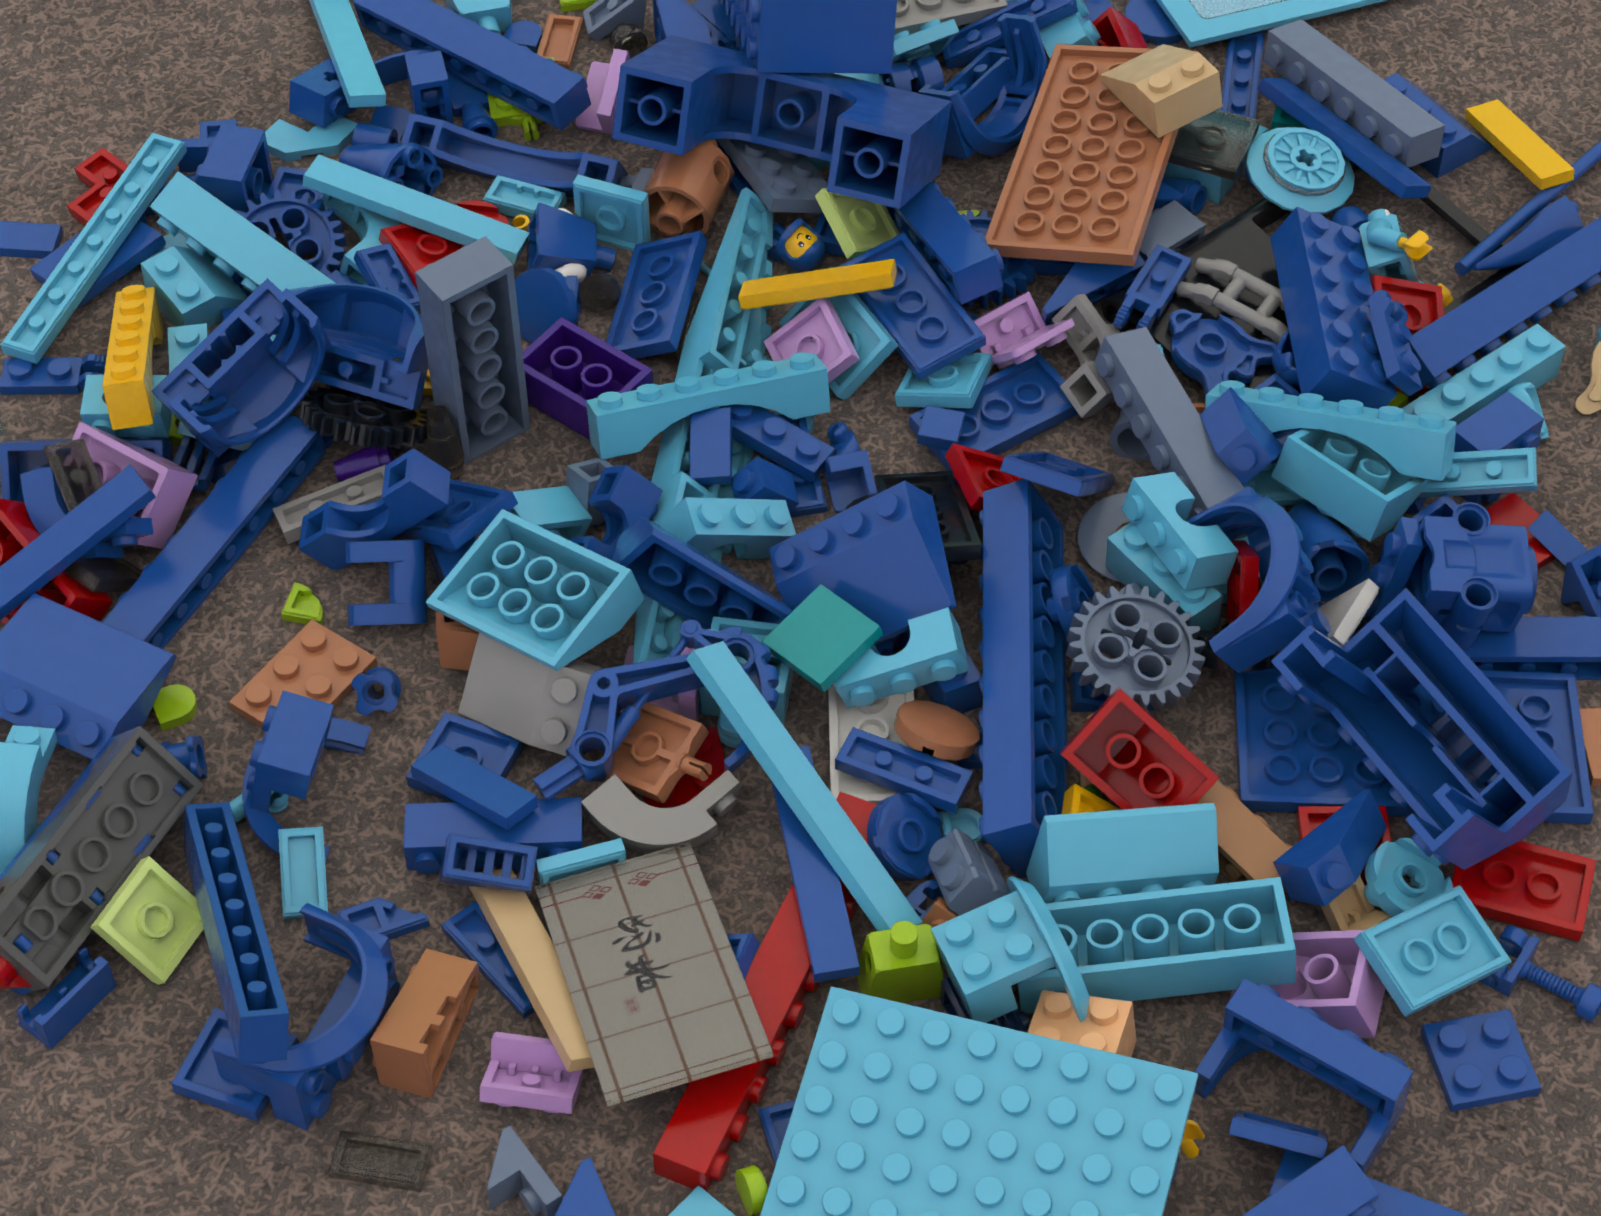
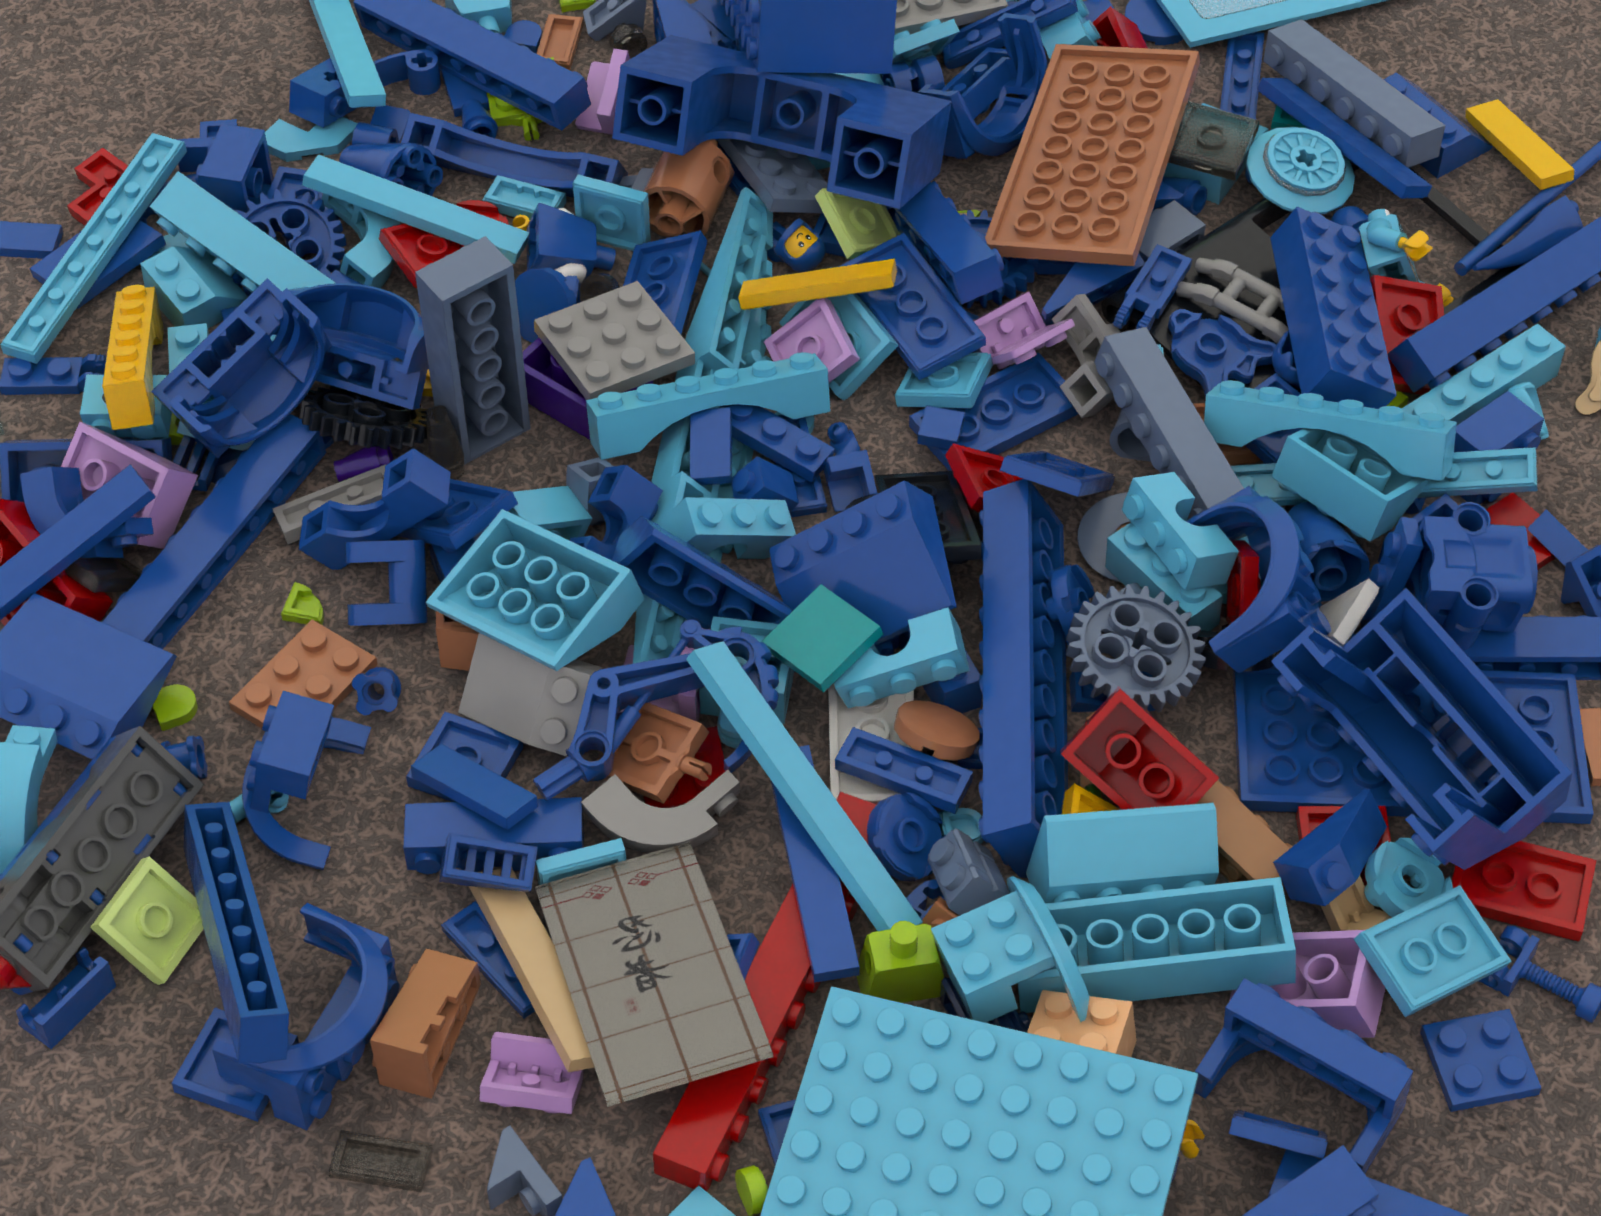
(73, 471): clear smoke slope -> none
(302, 870): medium azure tile -> none
(384, 918): blue tile -> none
(385, 271): blue plate -> none
(429, 86): blue brick -> none
(614, 341): none -> light grey plate
(1166, 87): tan slope -> none
(1239, 436): blue slope -> none
(1393, 340): blue hinge -> none

